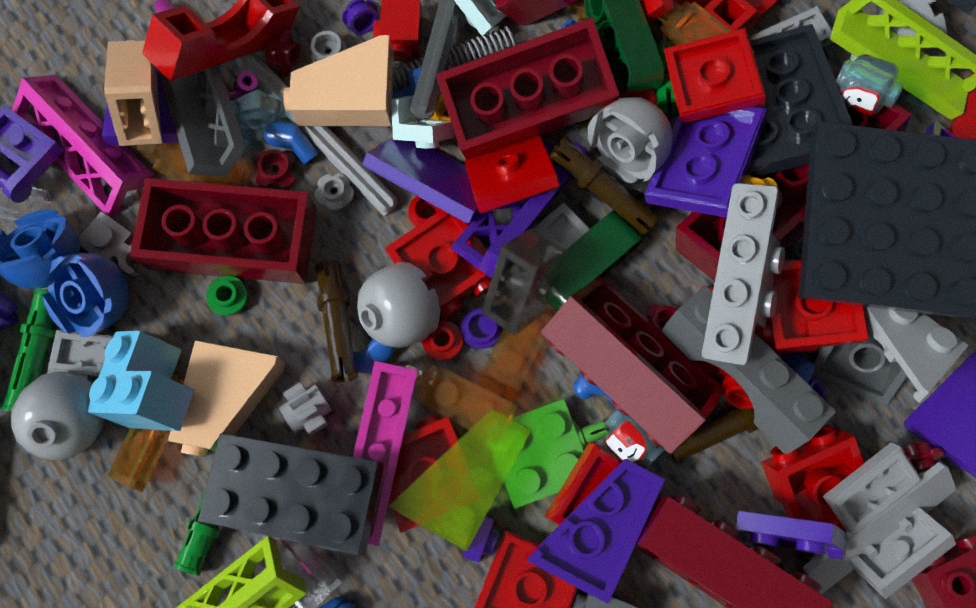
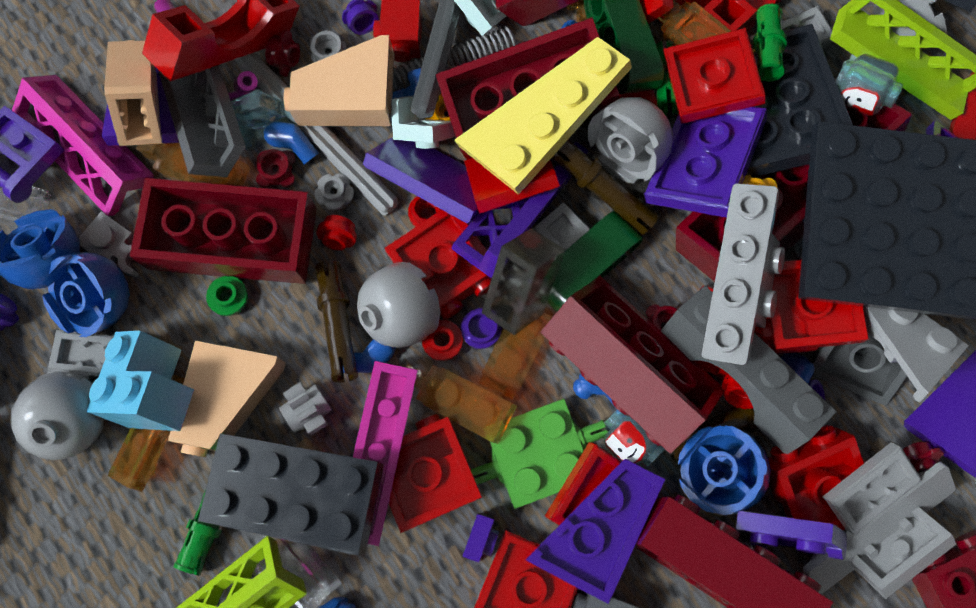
(32, 350): green pin -> none
(337, 232): none -> red plate
(465, 480): clear neon green wing -> none
(541, 118): none -> light yellow wing
(724, 470): none -> blue cylinder
(770, 42): none -> green pin

